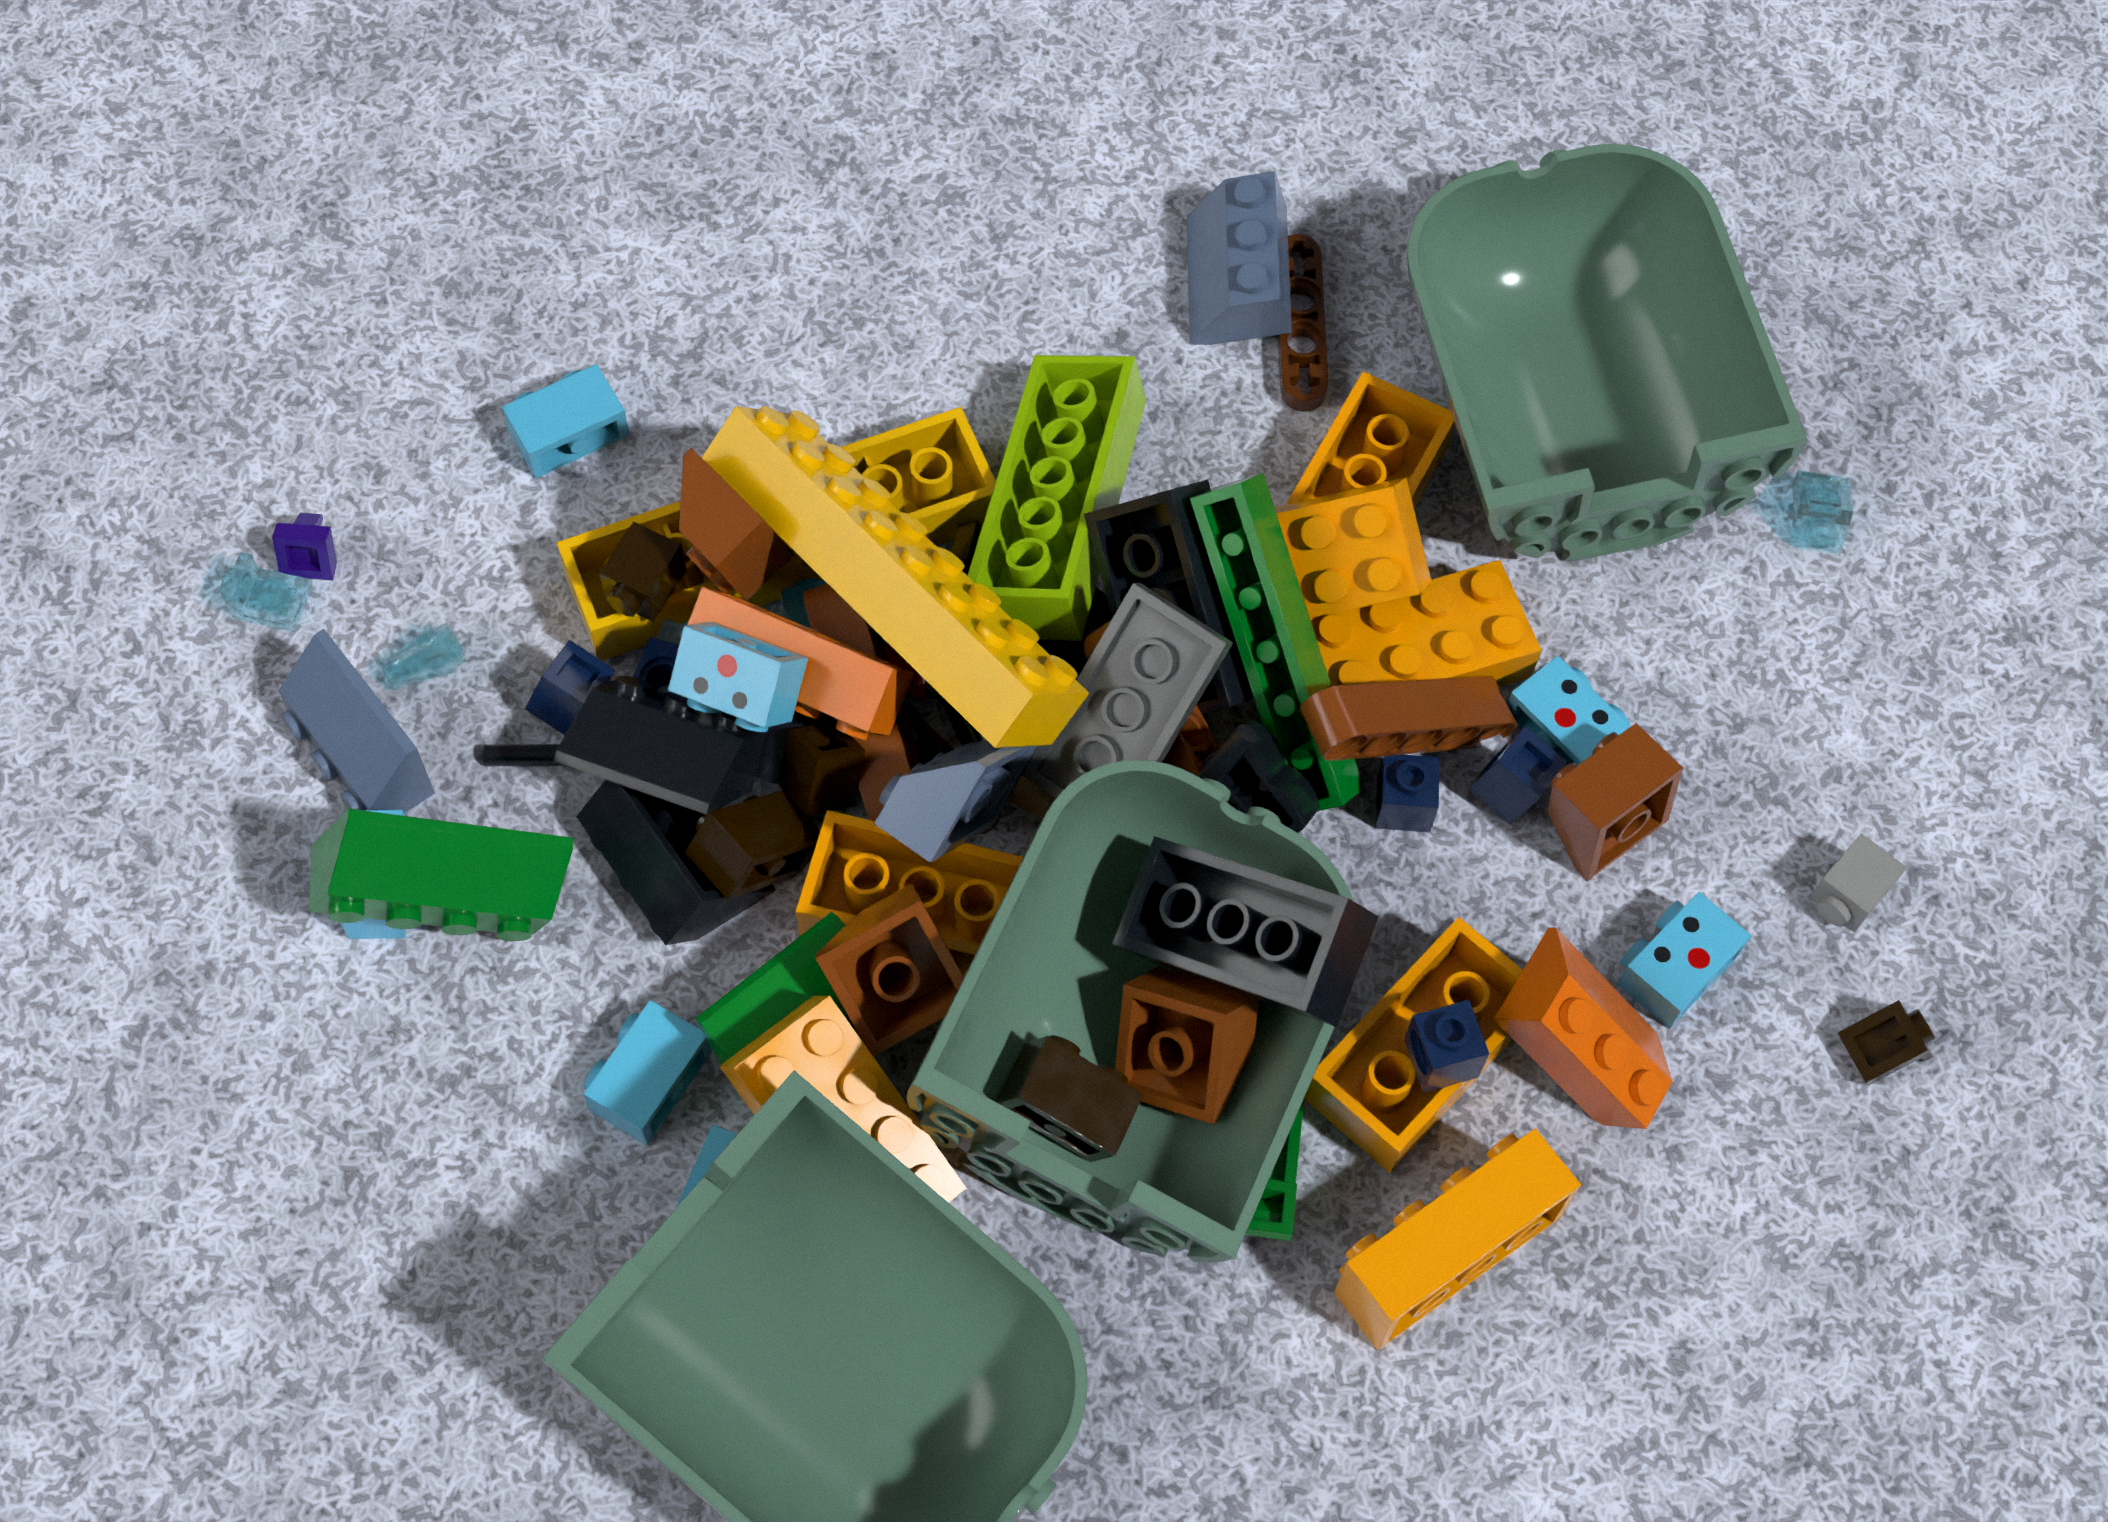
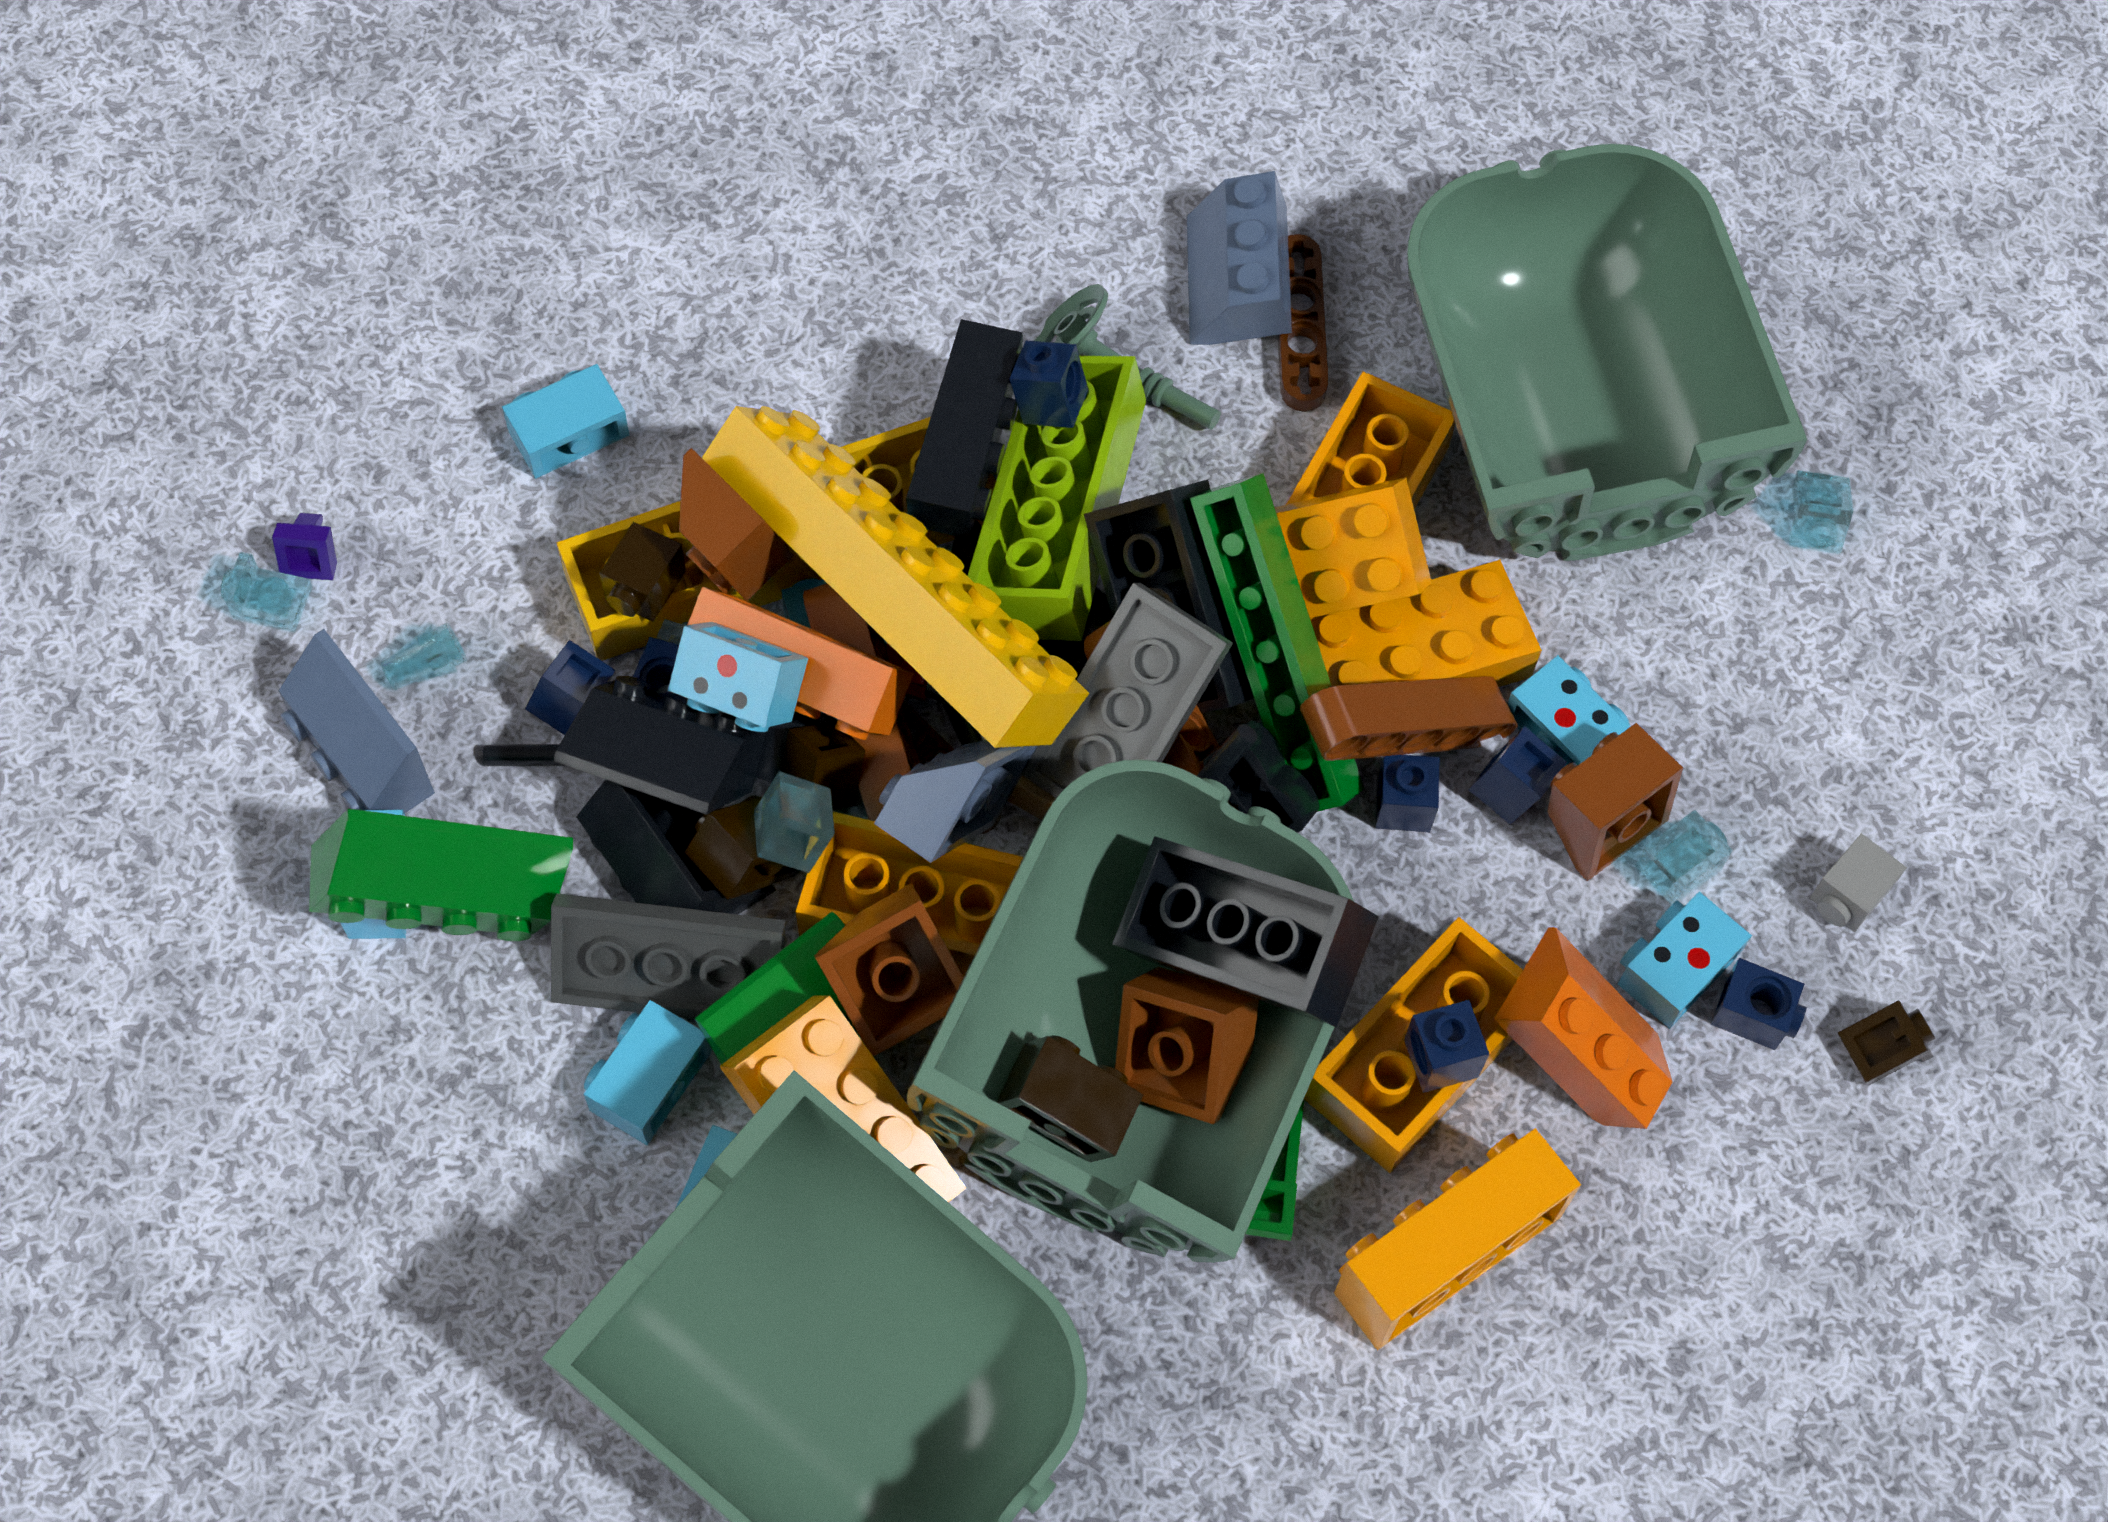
(640, 952): none -> dark grey plate
(794, 822): none -> clear light blue brick
(966, 430): none -> black brick
(1049, 384): none -> dark blue brick
(1070, 327): none -> sand green dish
(1684, 857): none -> clear light blue brick
(1738, 1016): none -> dark blue brick

